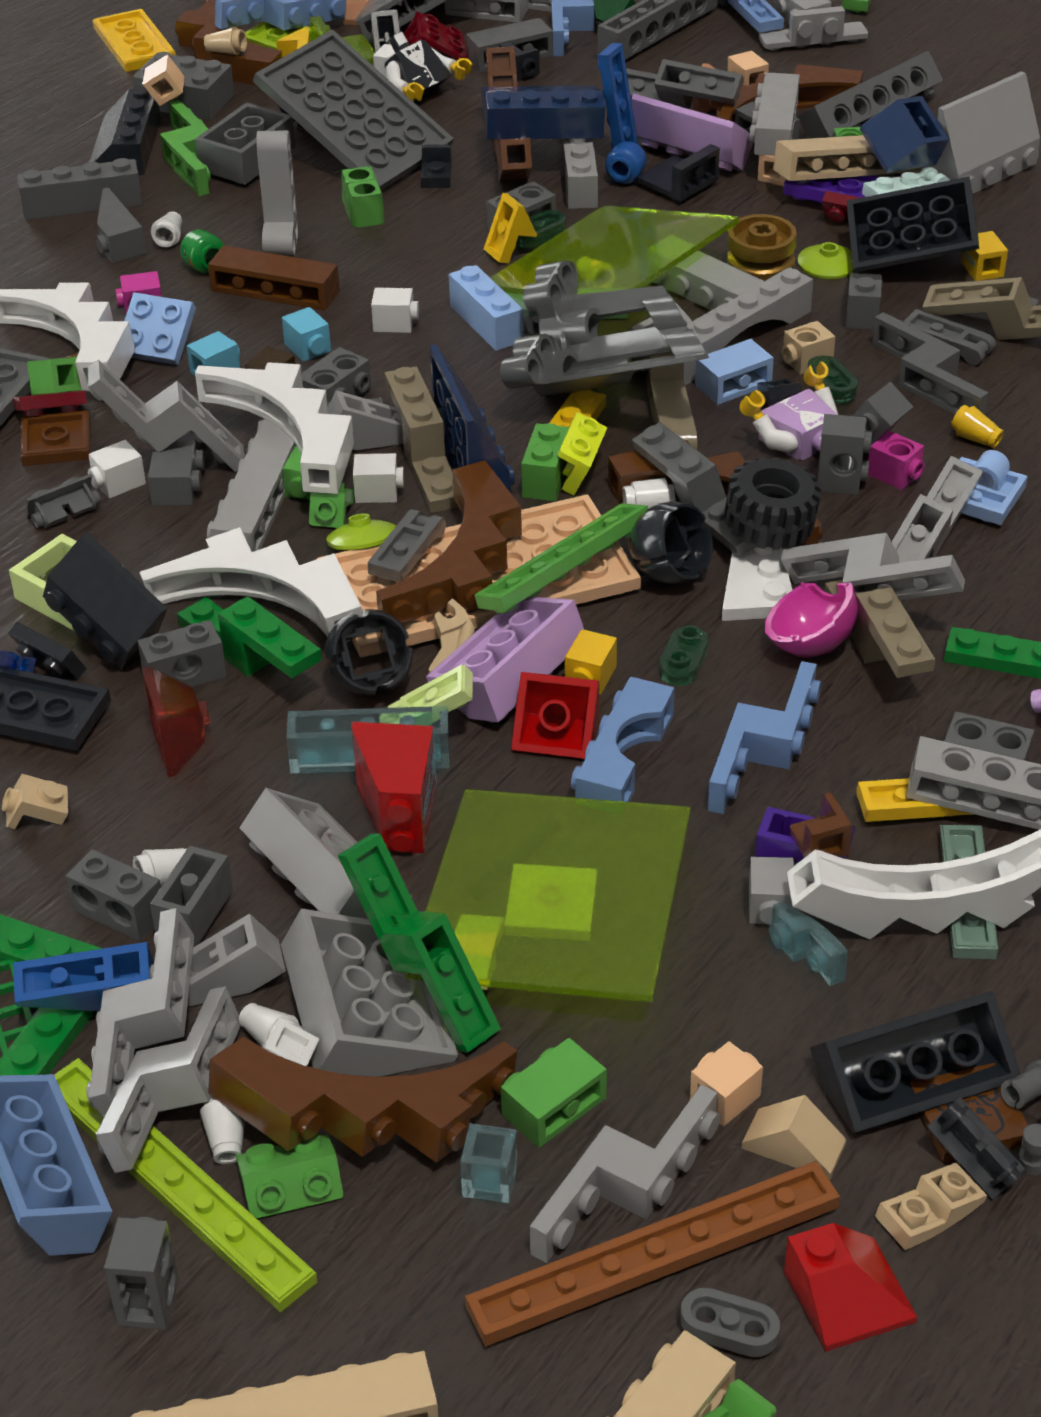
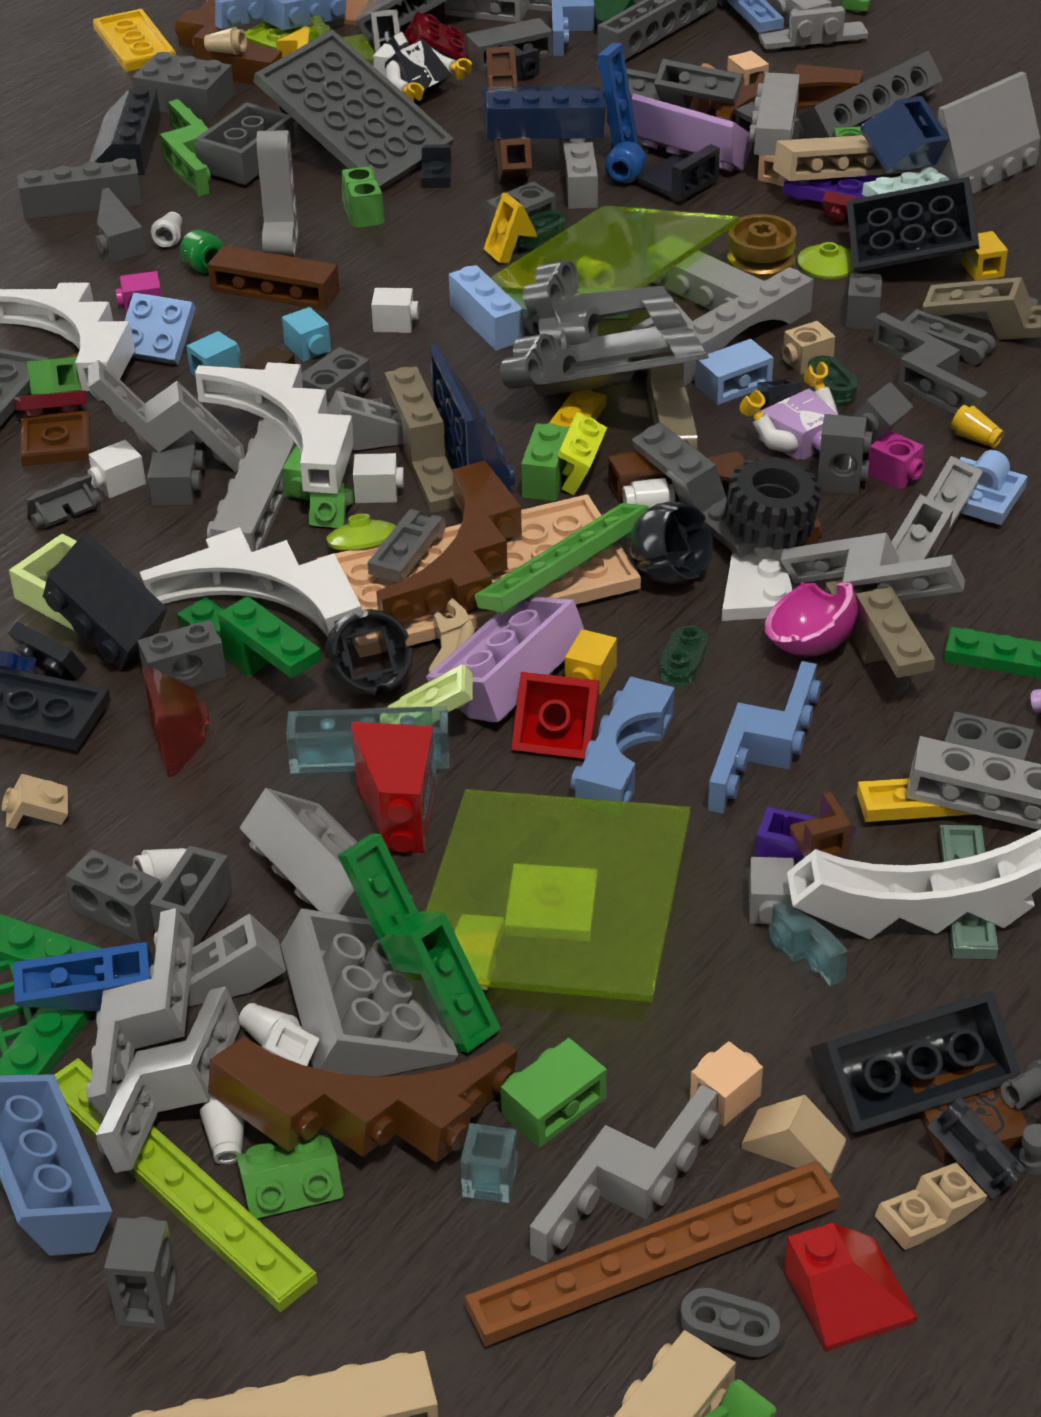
(163, 80): light nougat brick -> none

